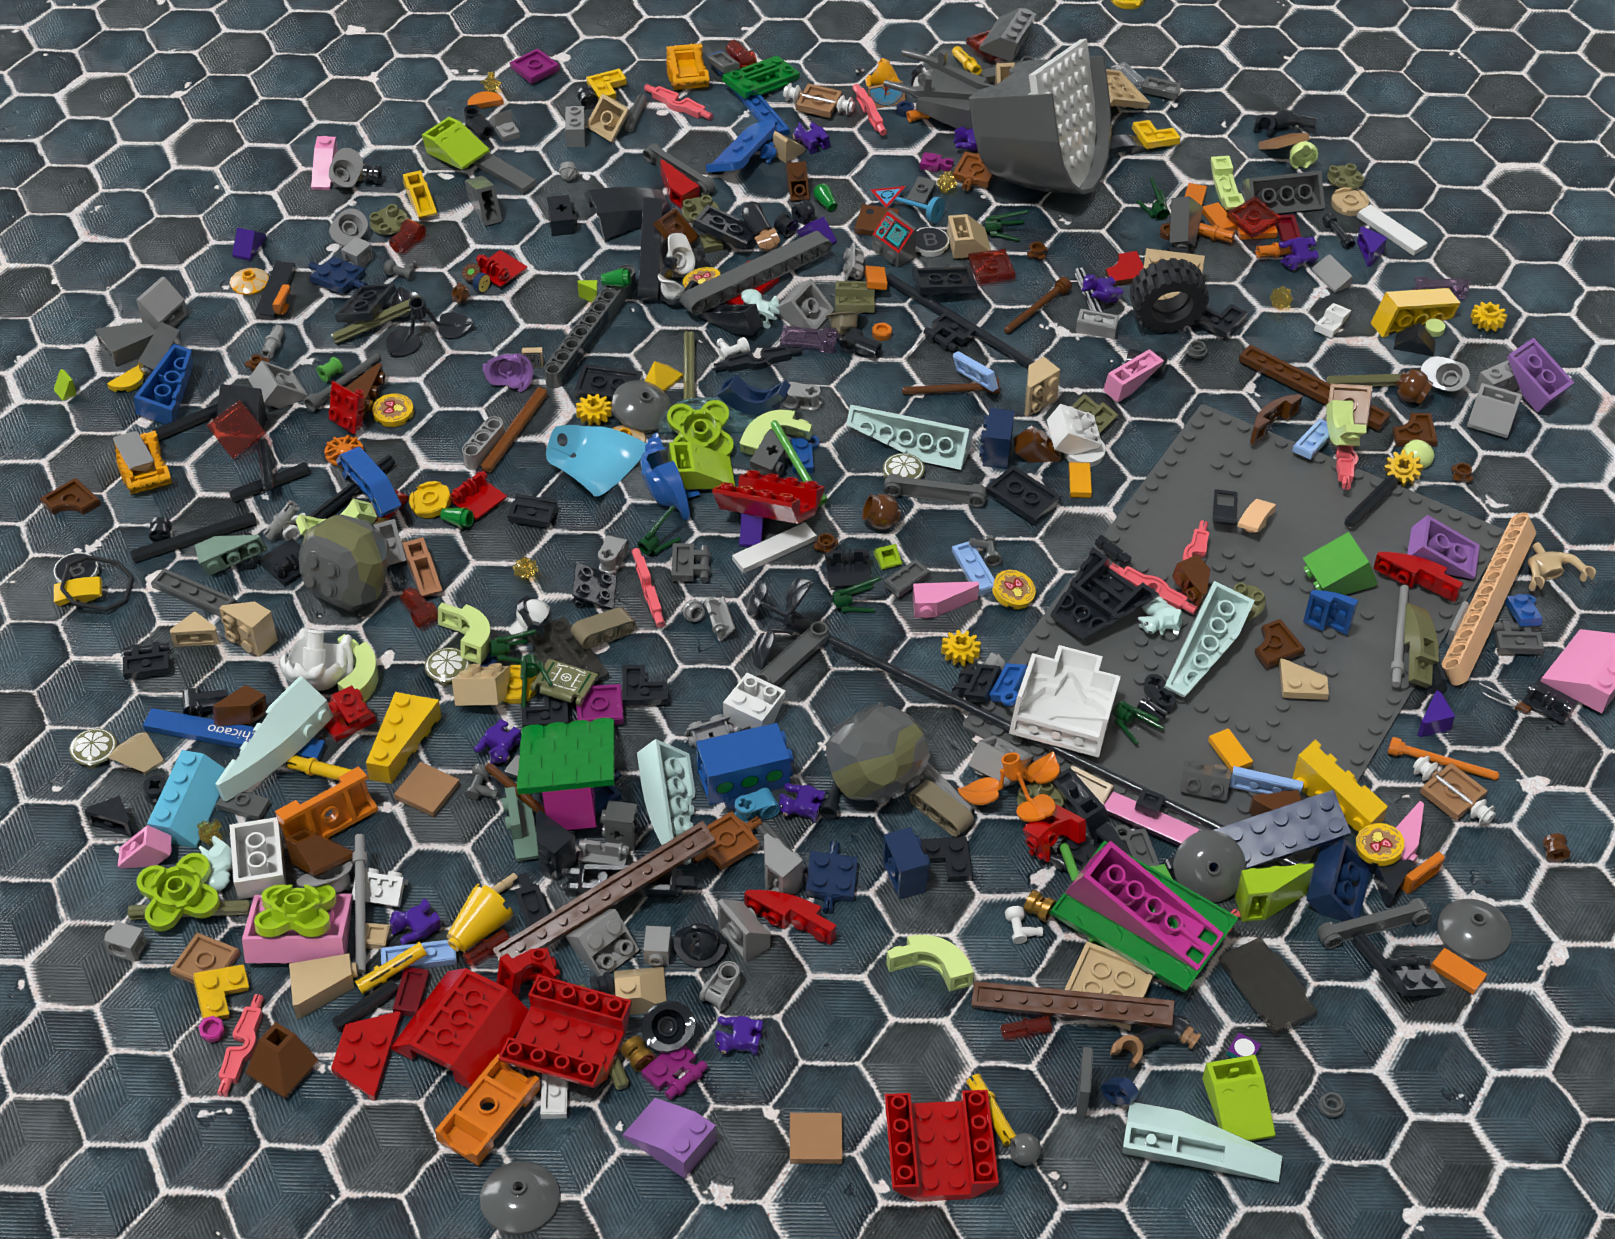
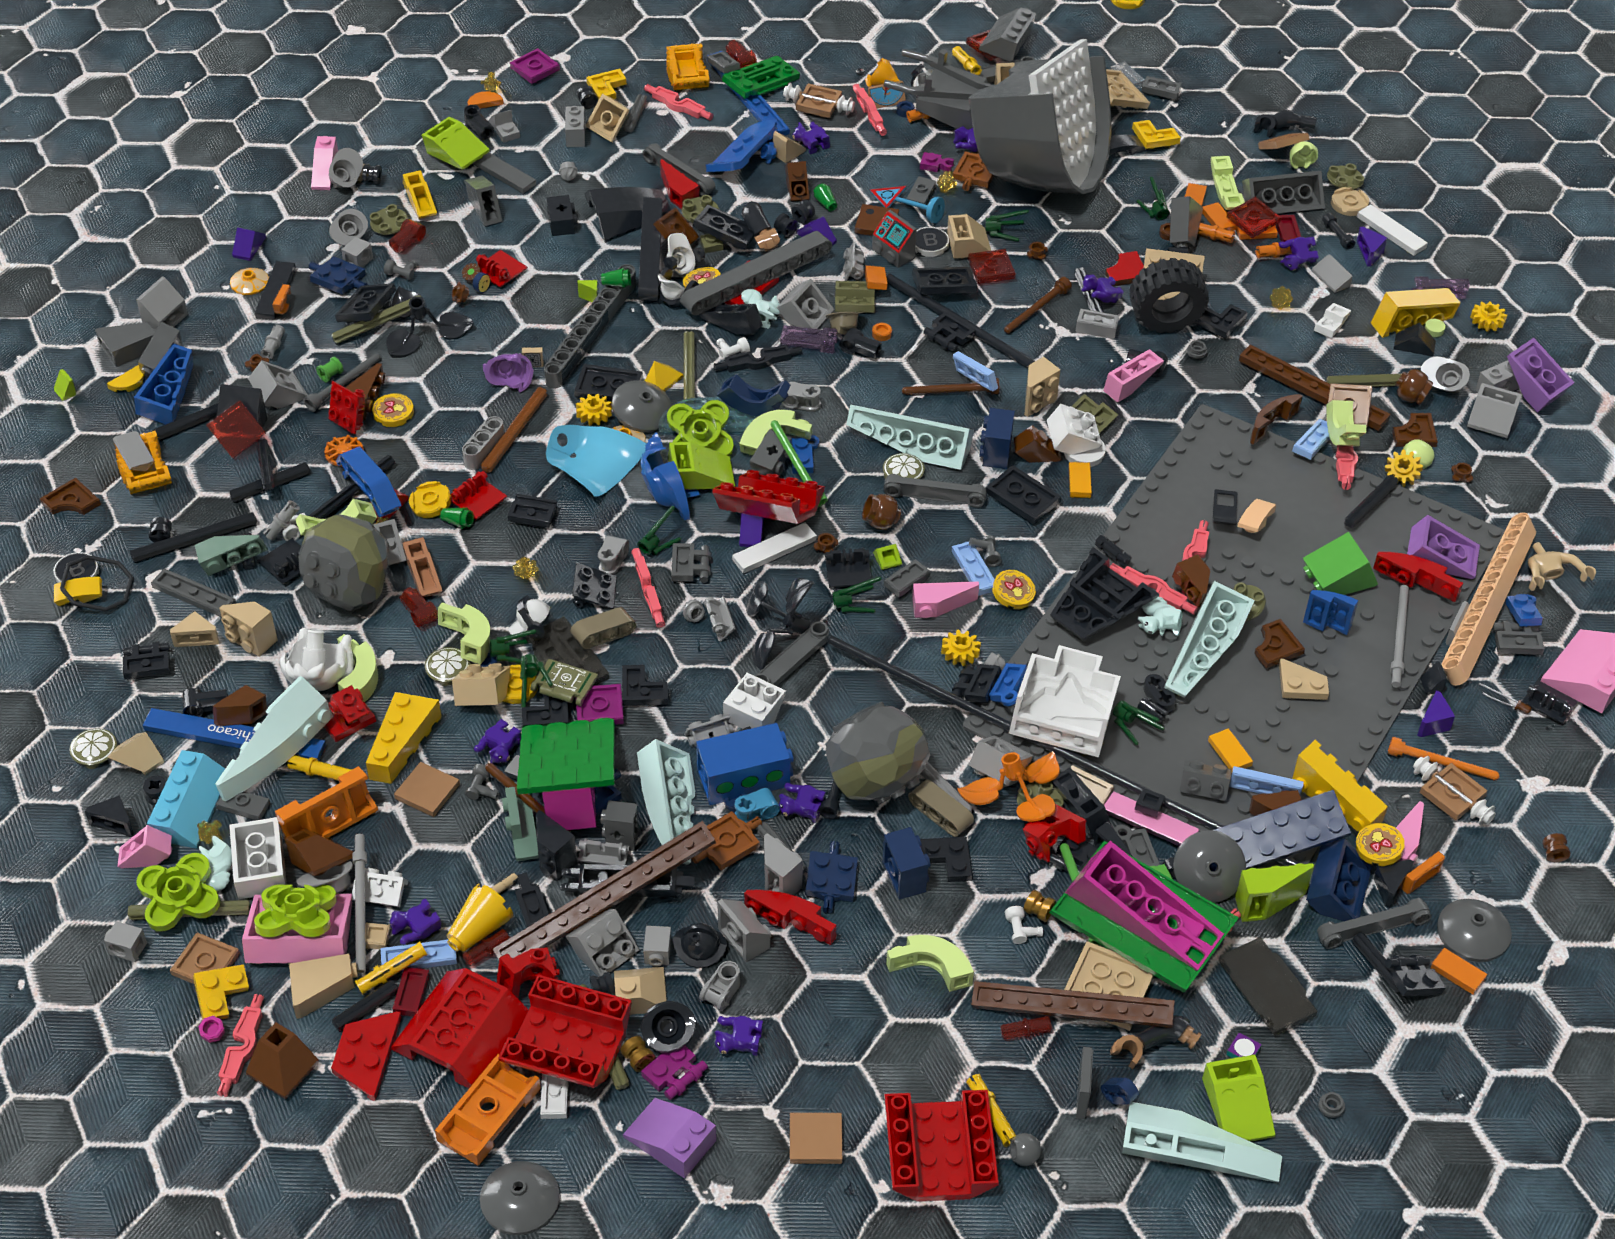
(1423, 644): olive slope -> none

